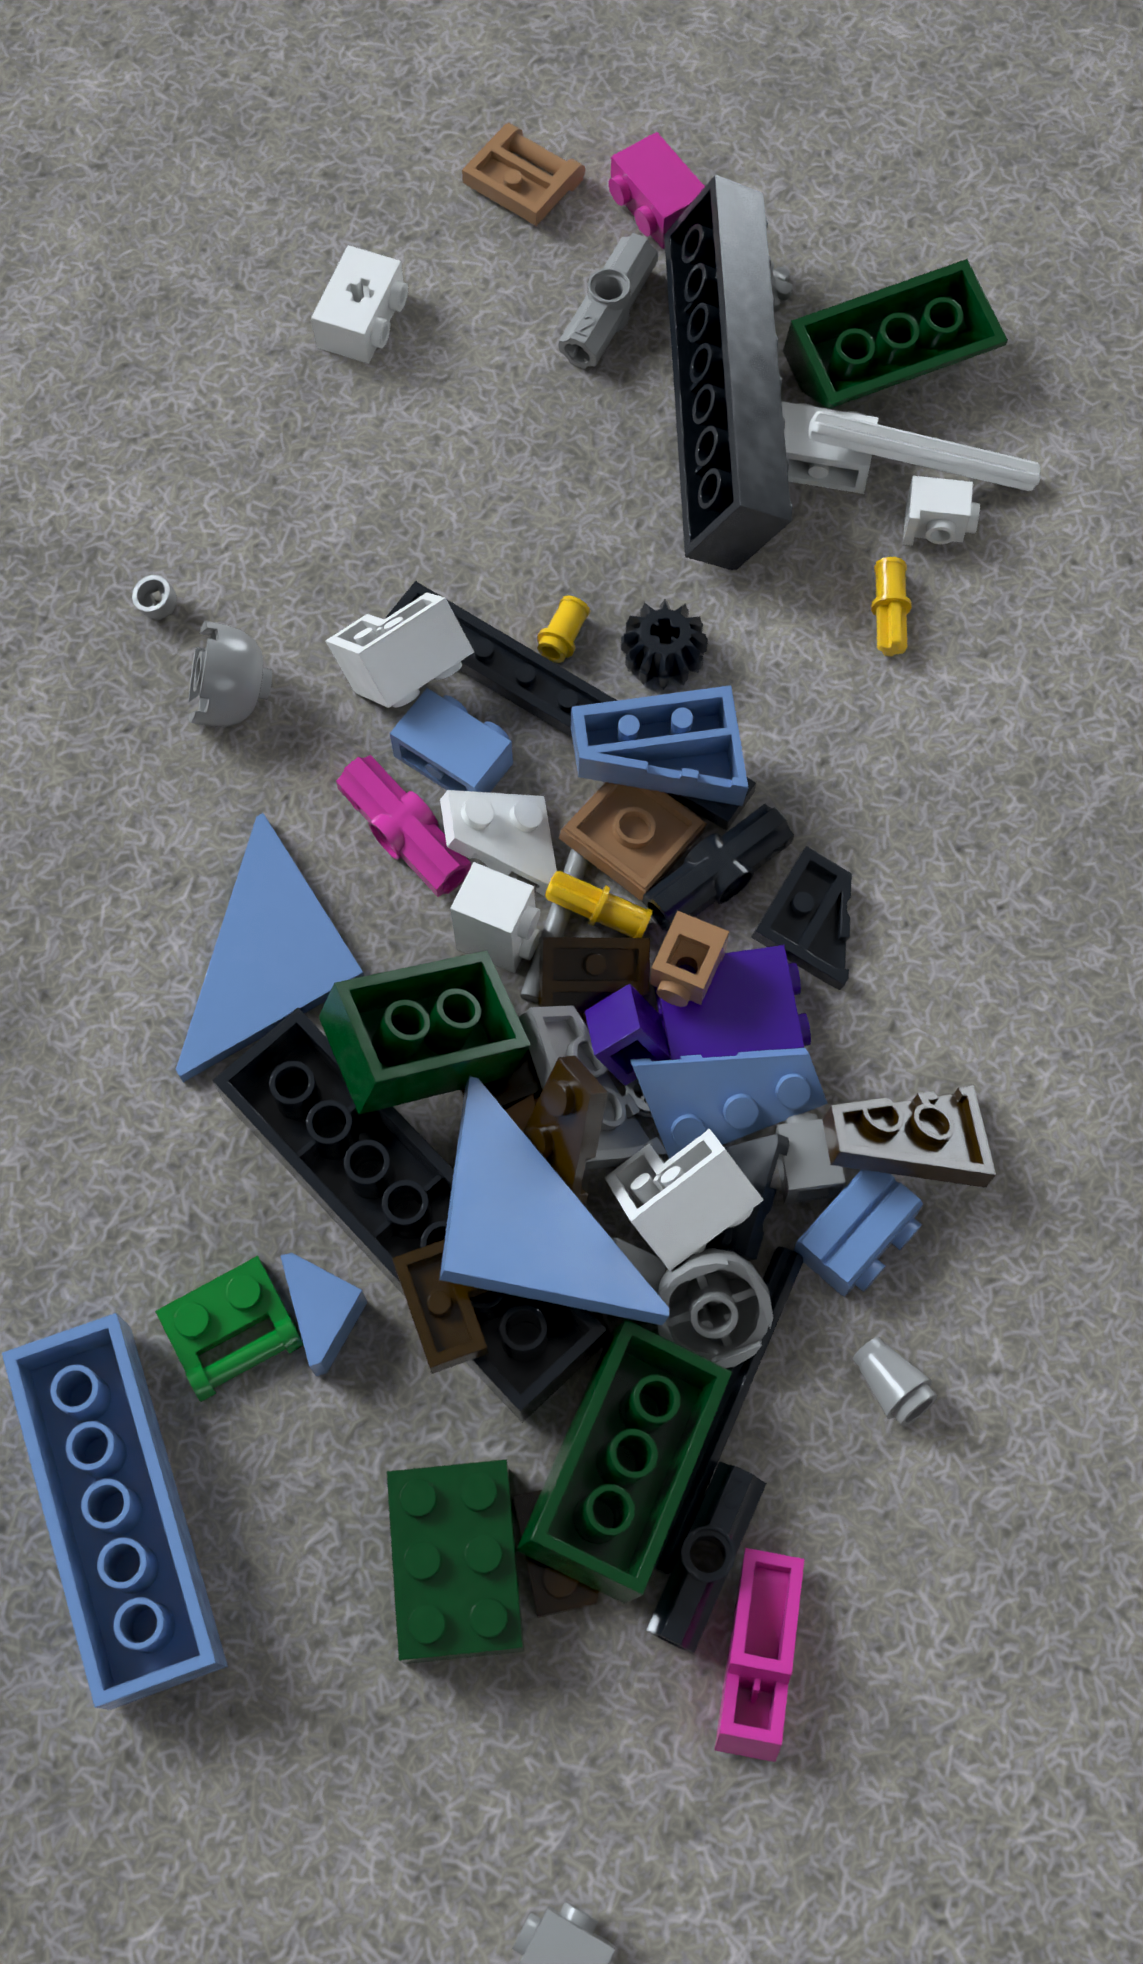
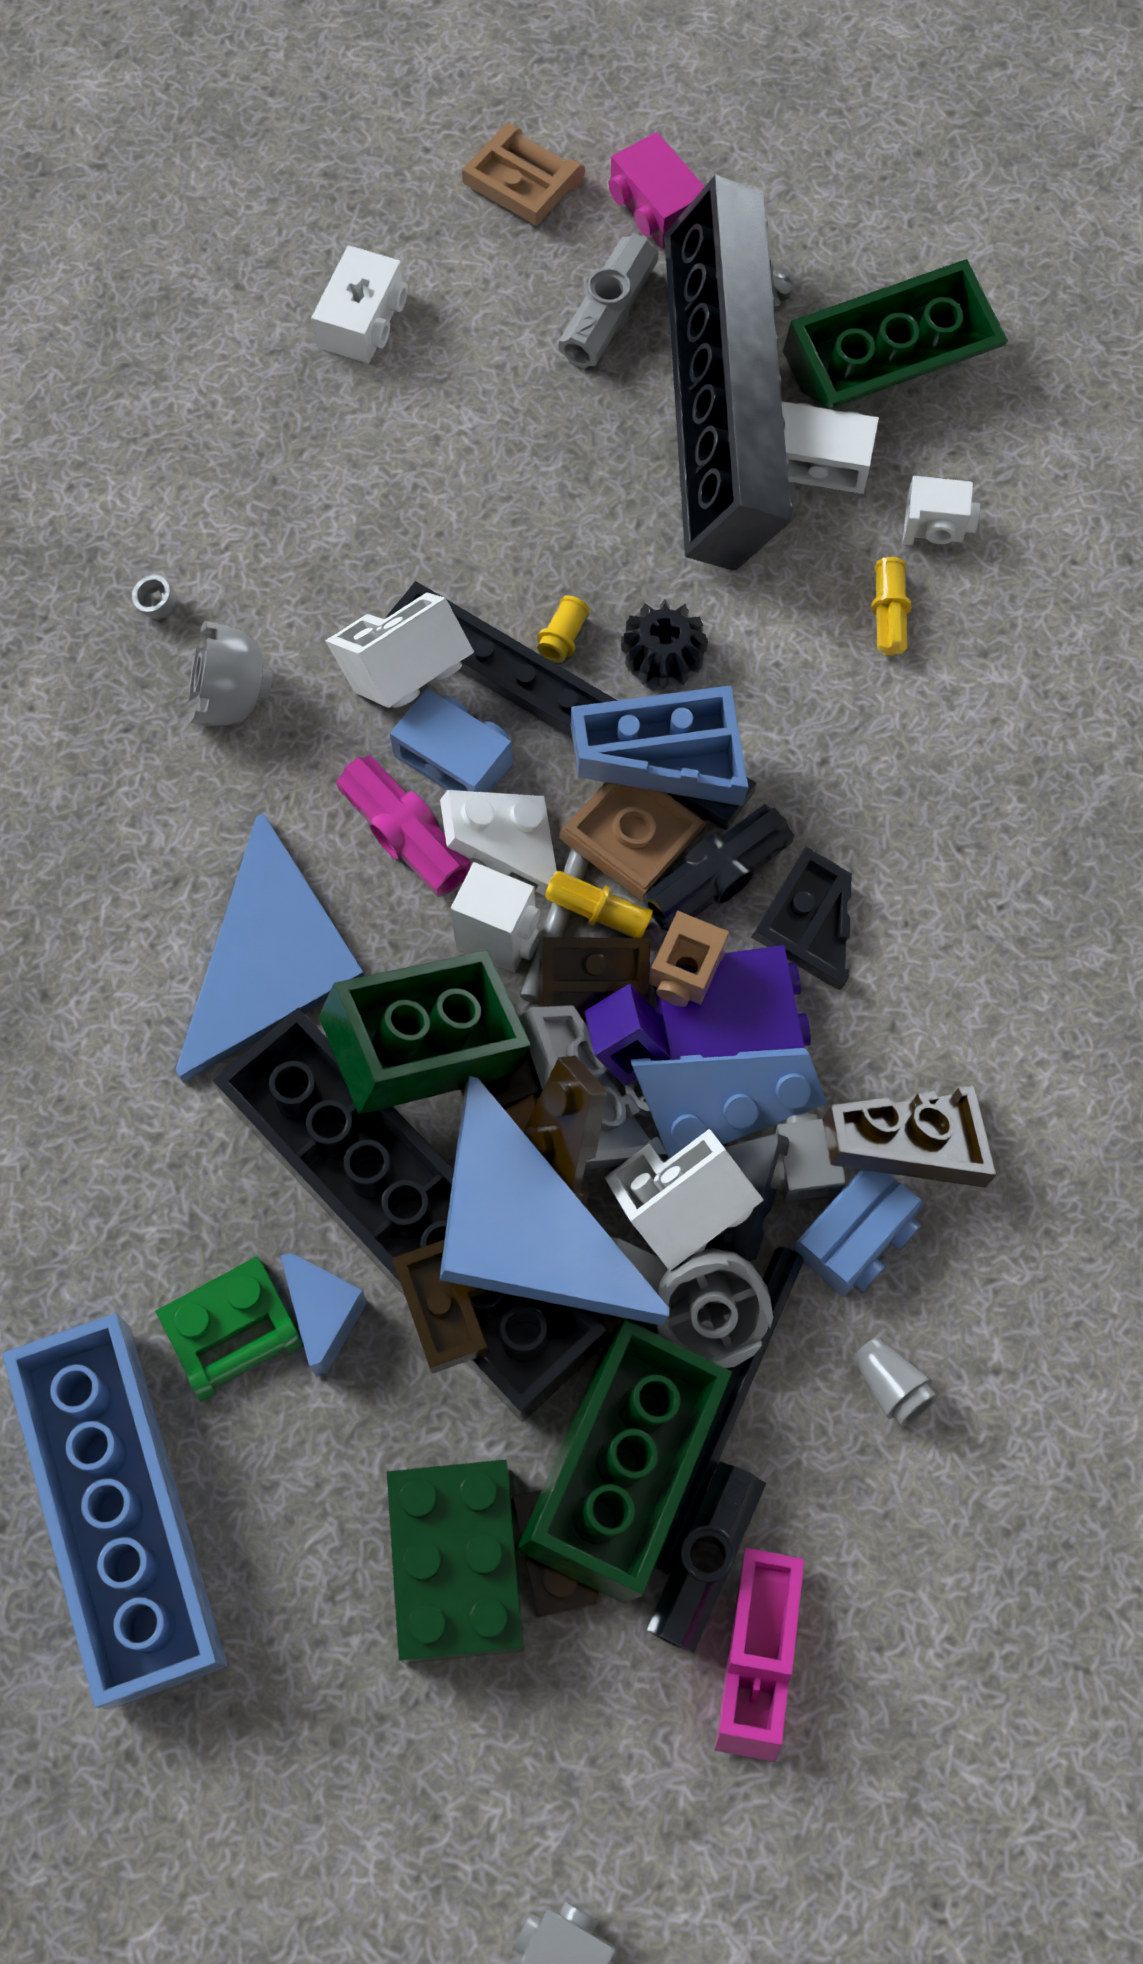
(924, 451): white axle -> none

